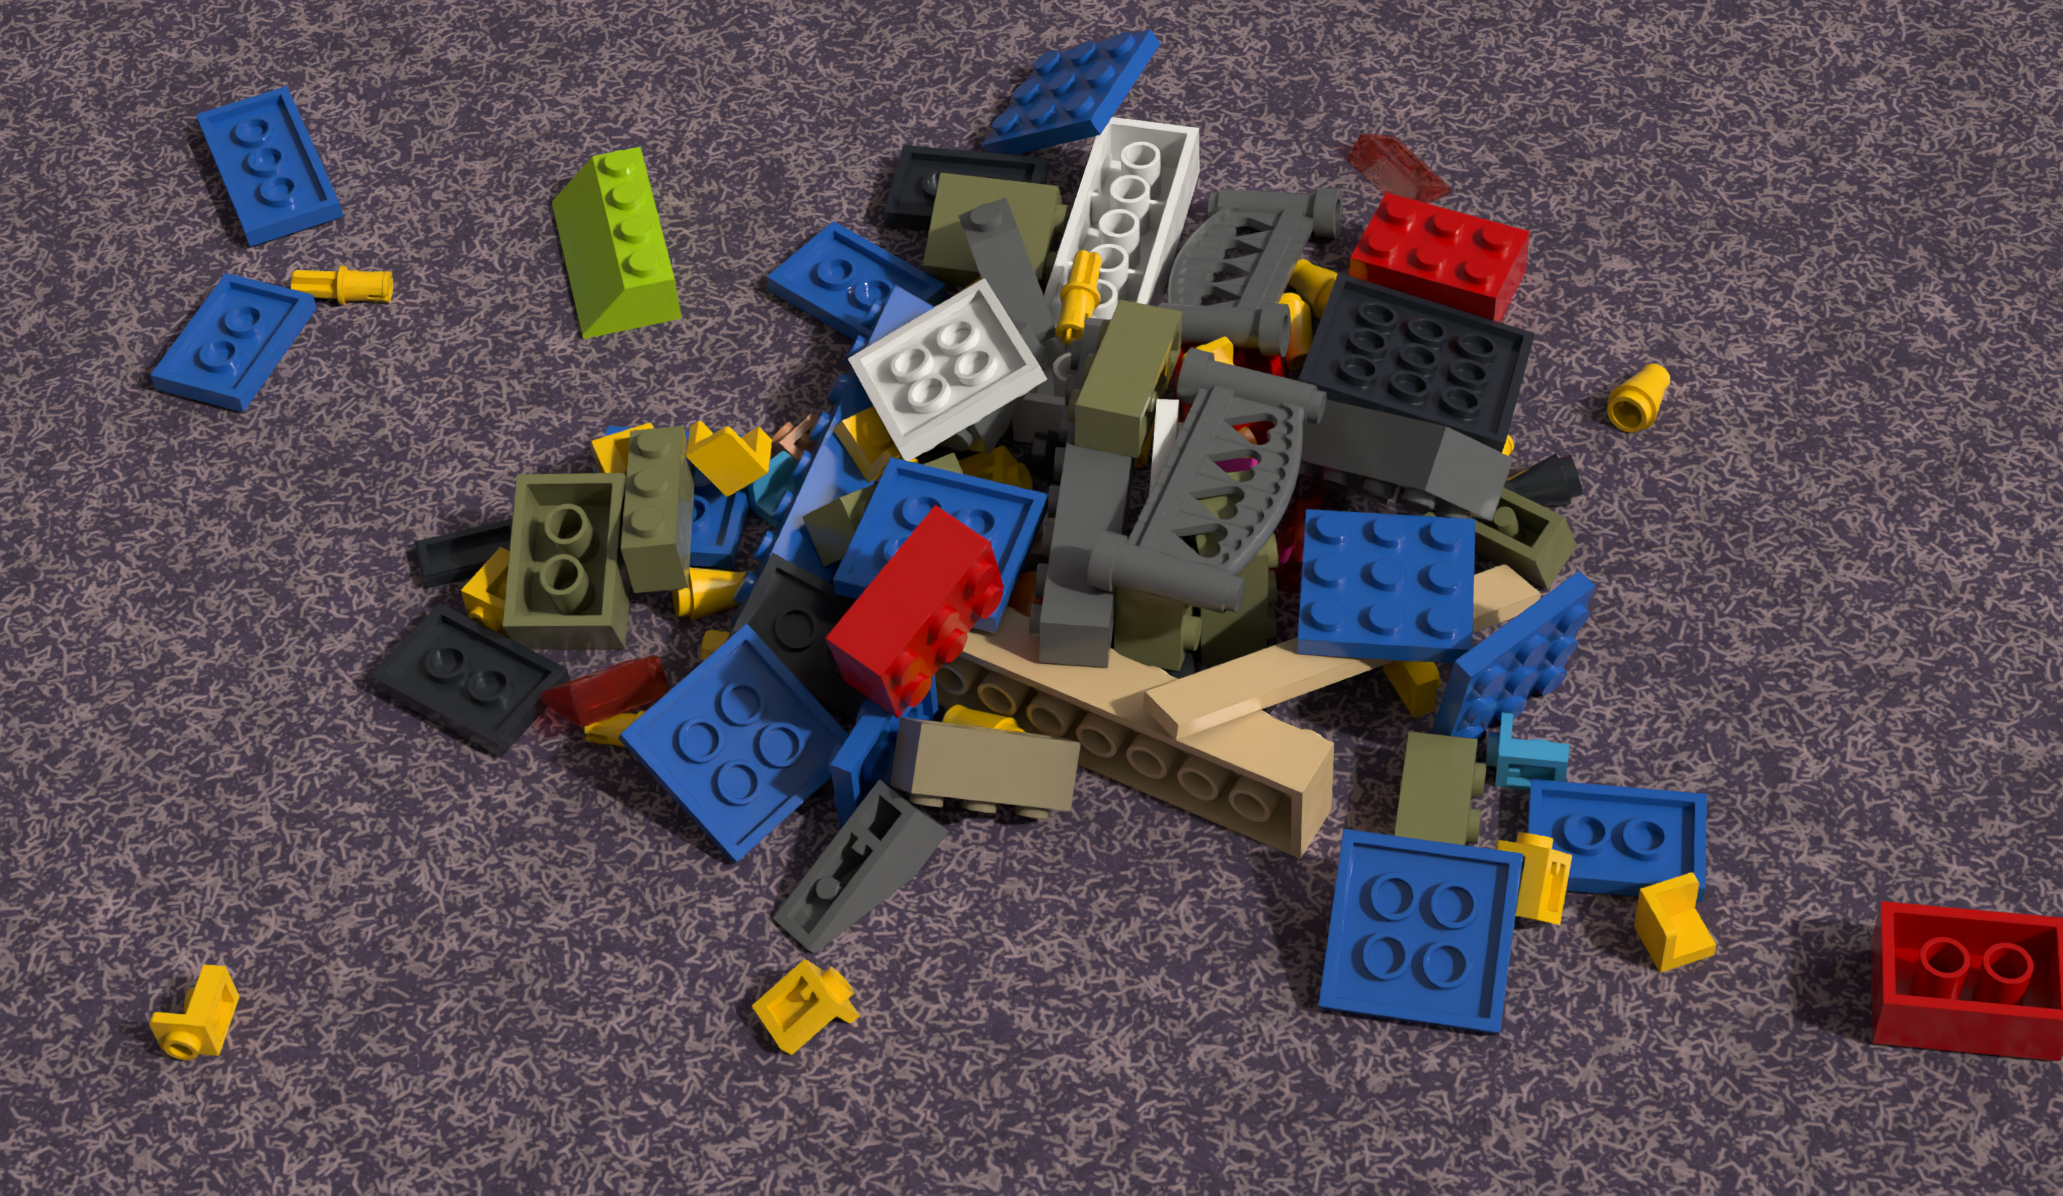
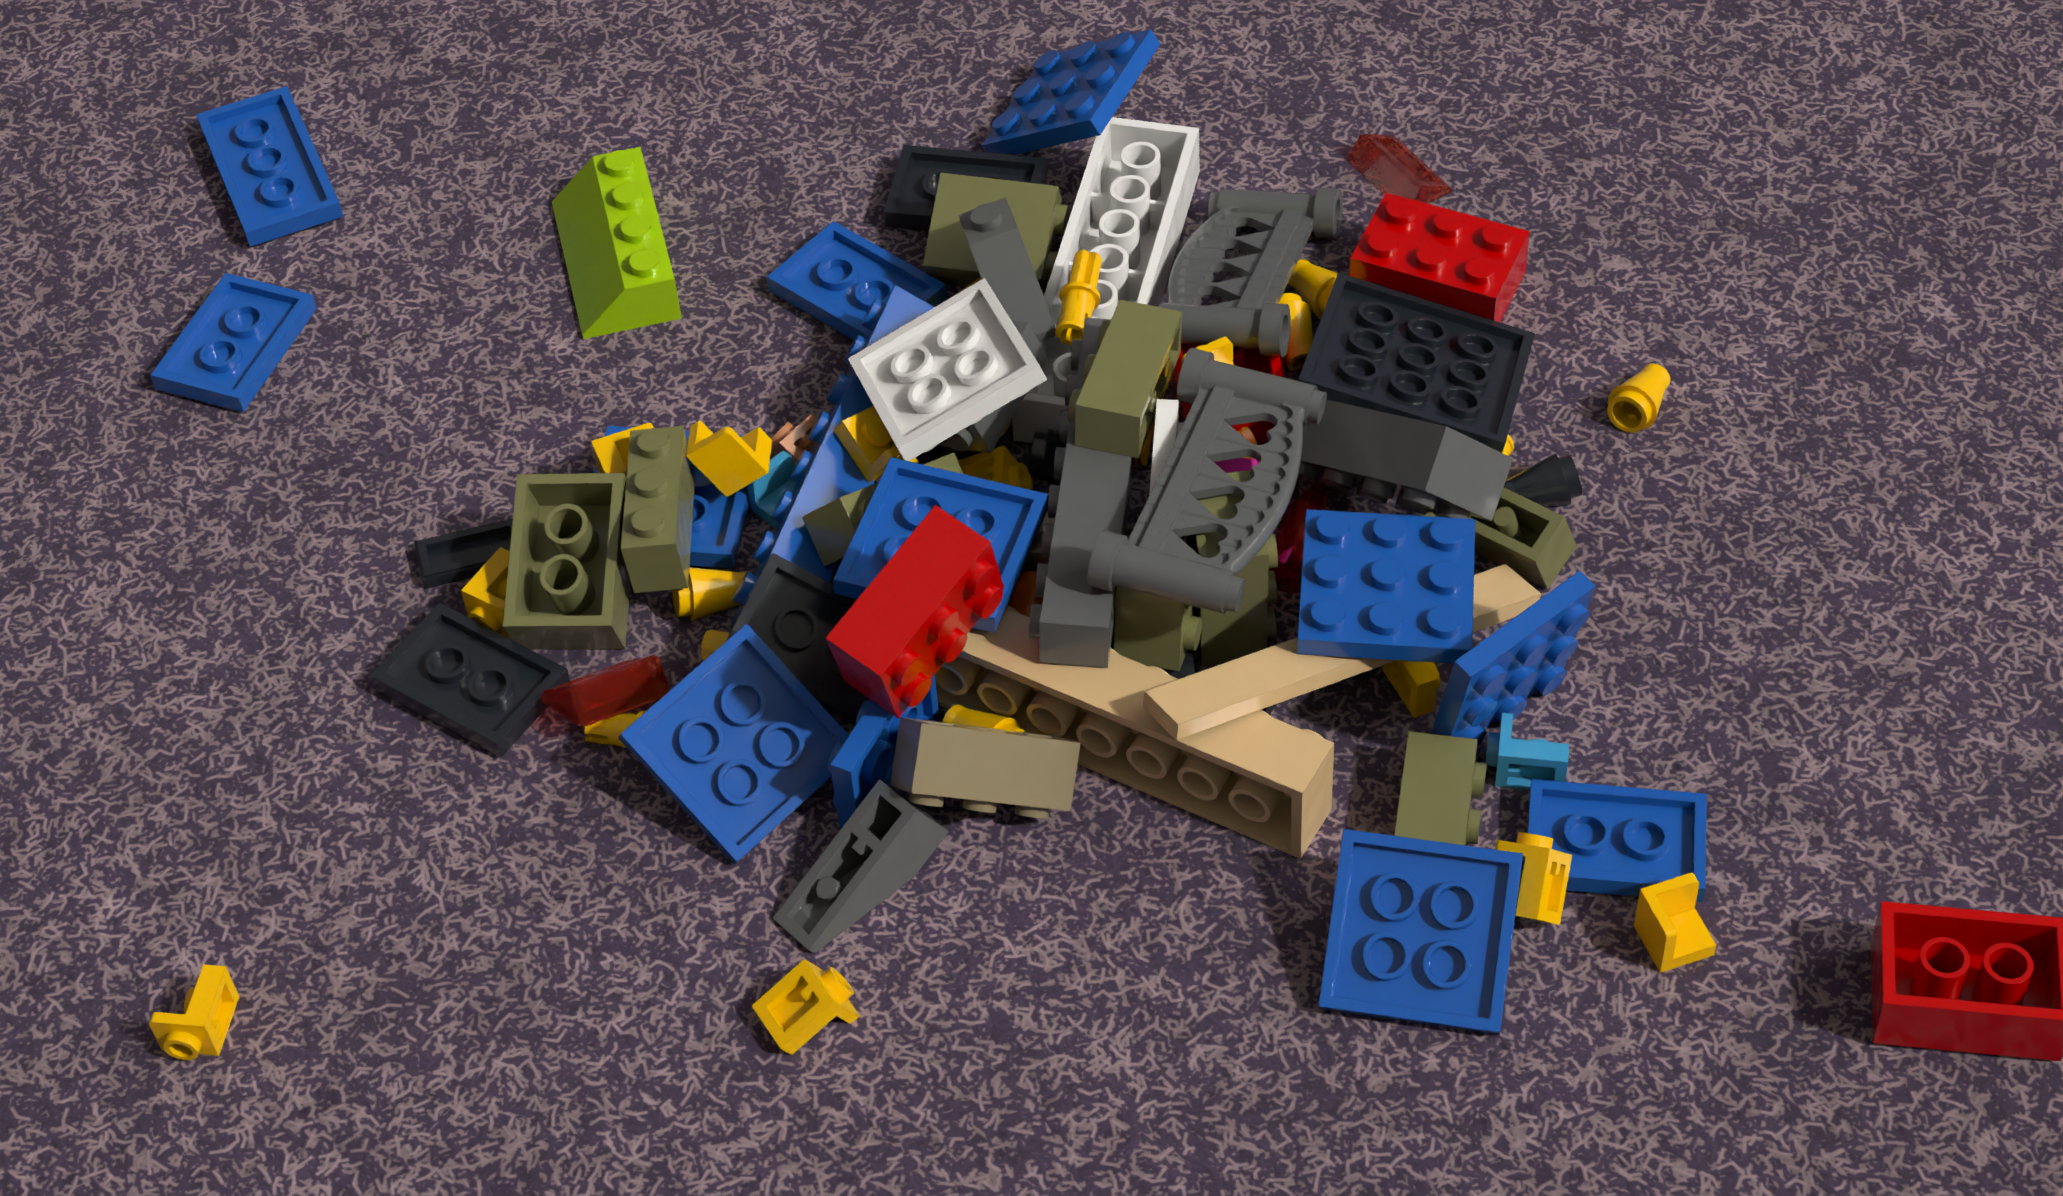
(345, 284): yellow axle -> none

